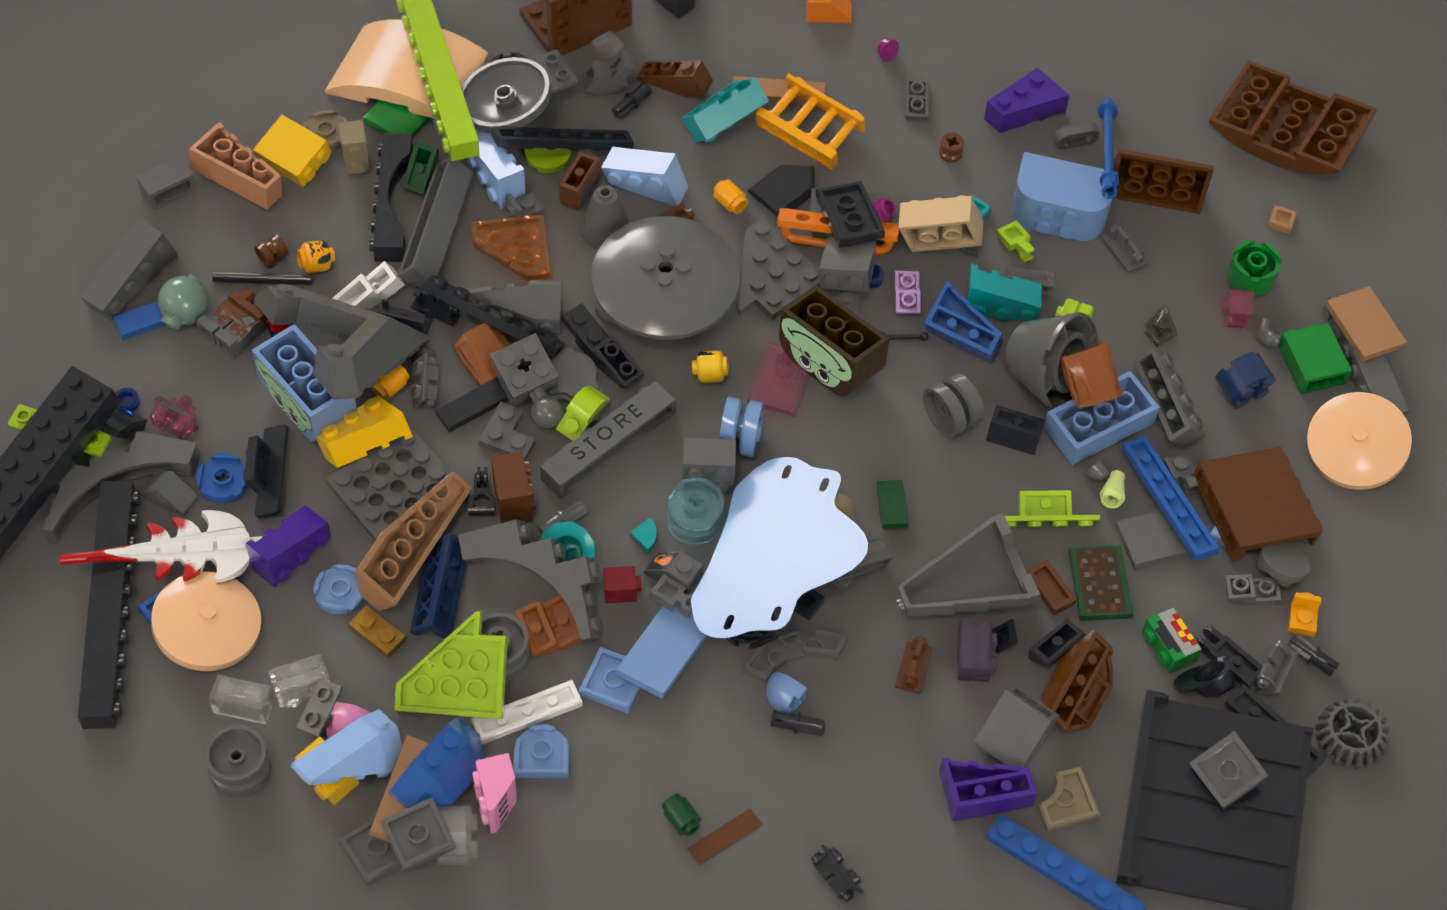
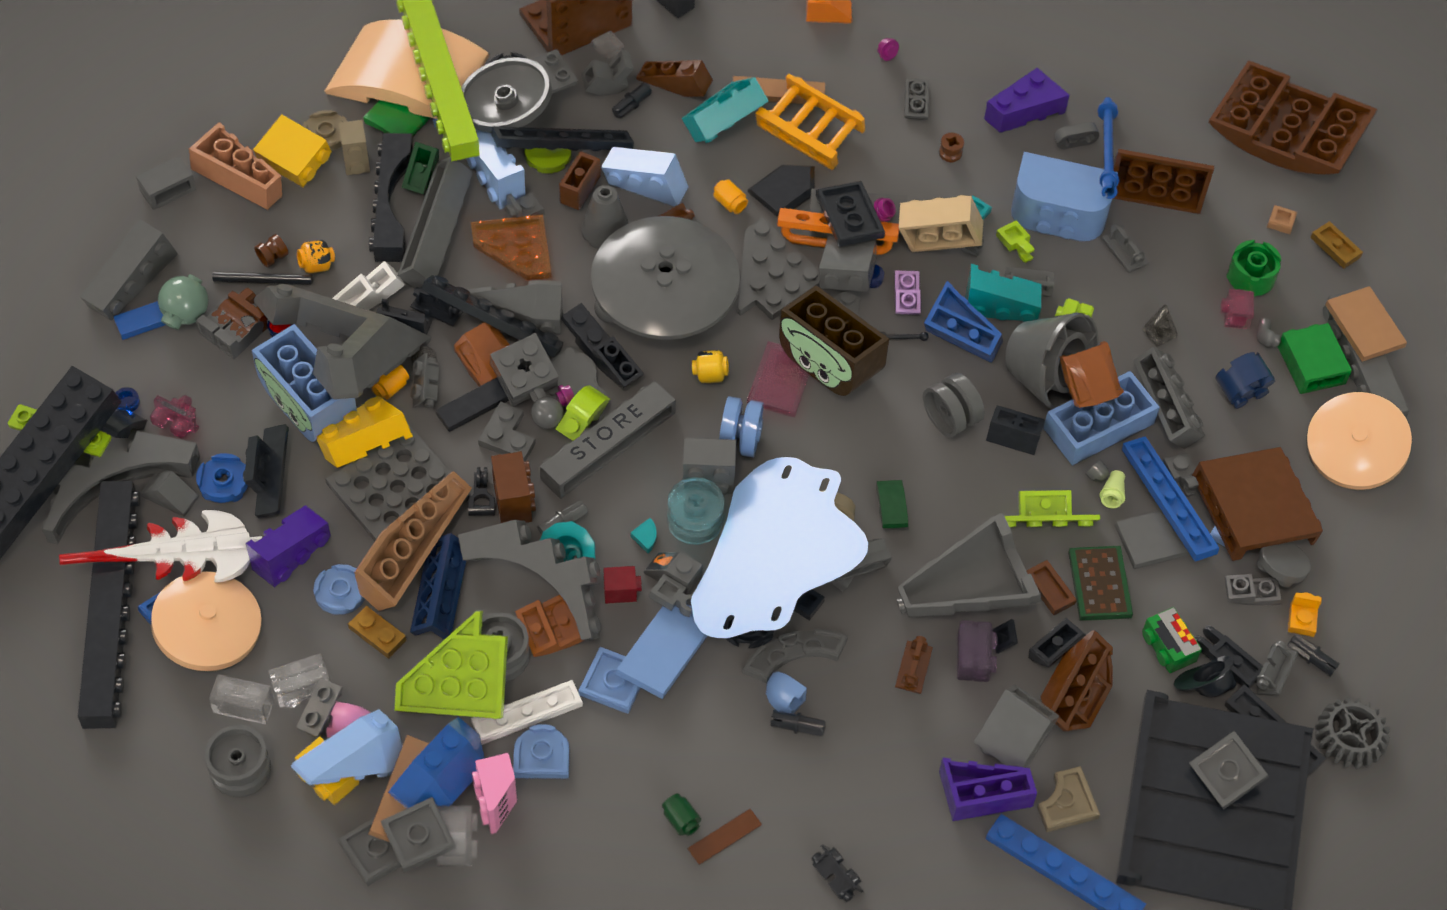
(564, 395): none -> magenta plate
(1336, 244): none -> pearl gold plate

